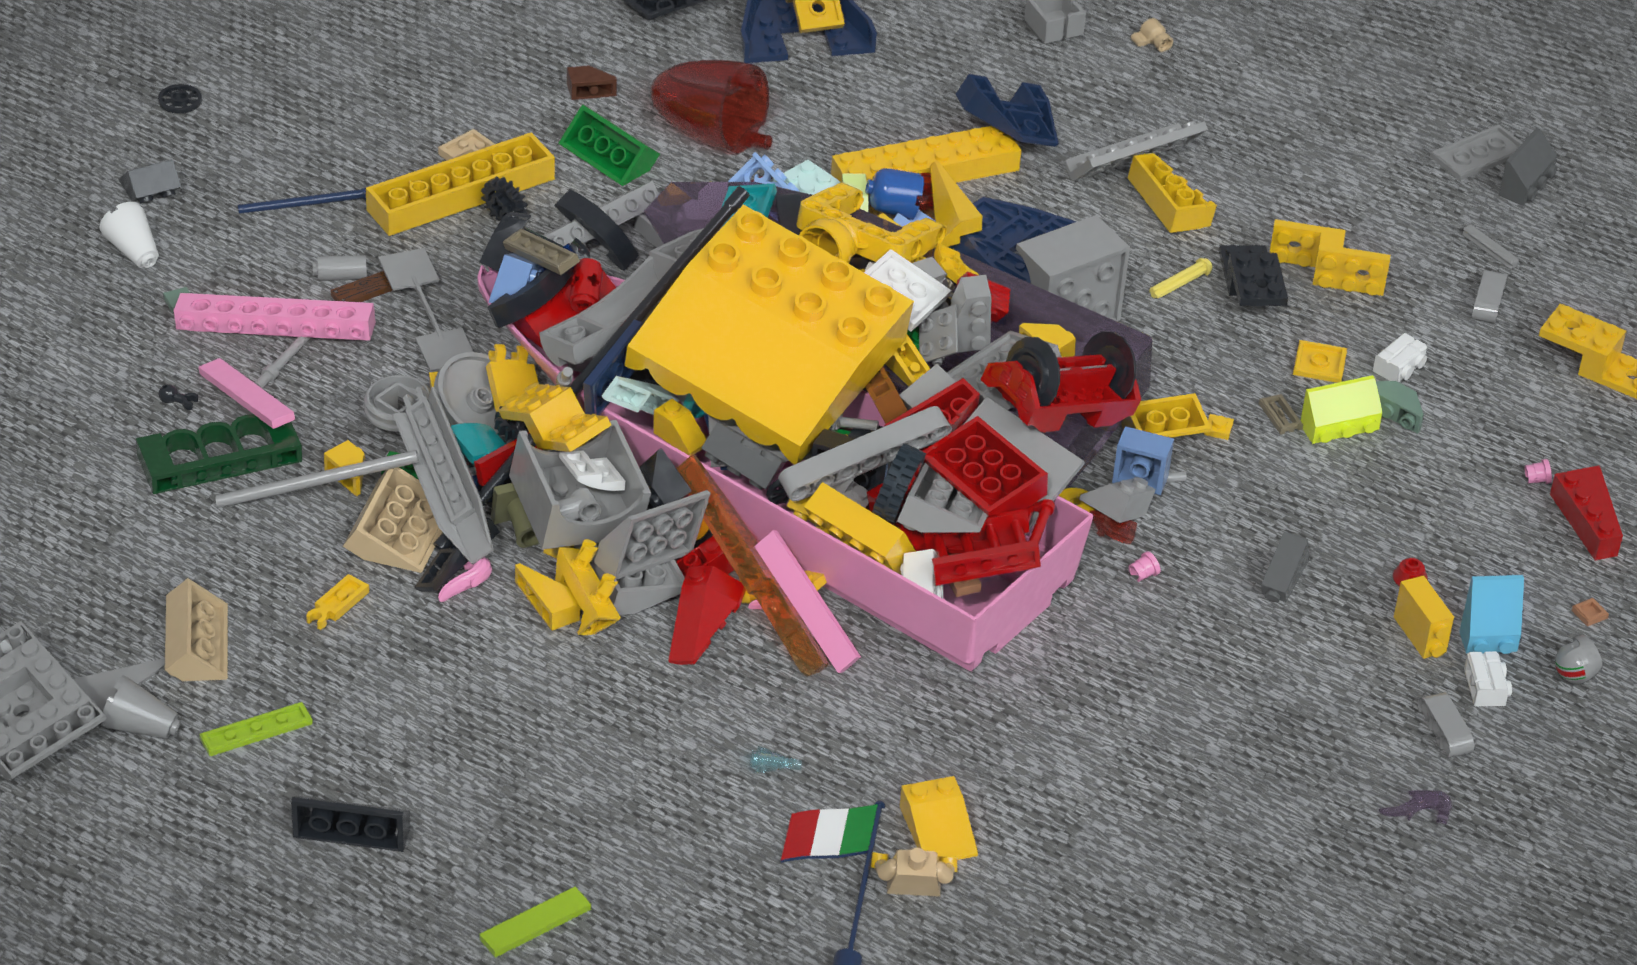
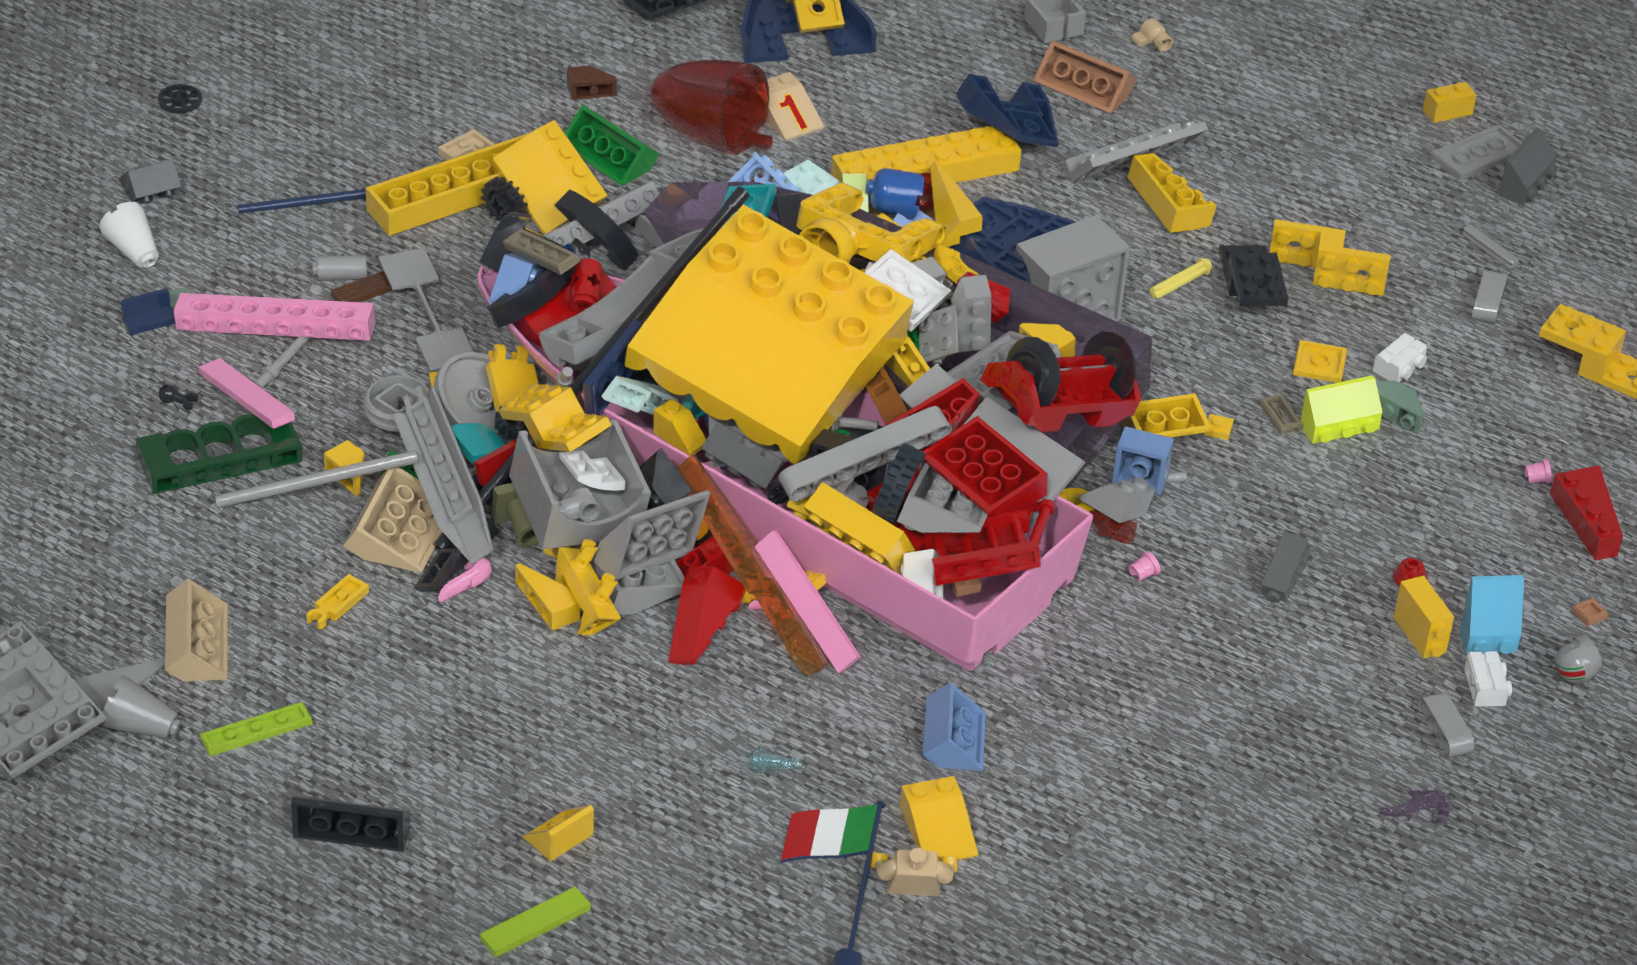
(147, 311): none -> dark blue panel
(544, 170): none -> yellow slope
(562, 831): none -> yellow slope
(790, 108): none -> tan slope
(954, 730): none -> medium blue slope
(1084, 77): none -> nougat slope
(1449, 102): none -> yellow brick

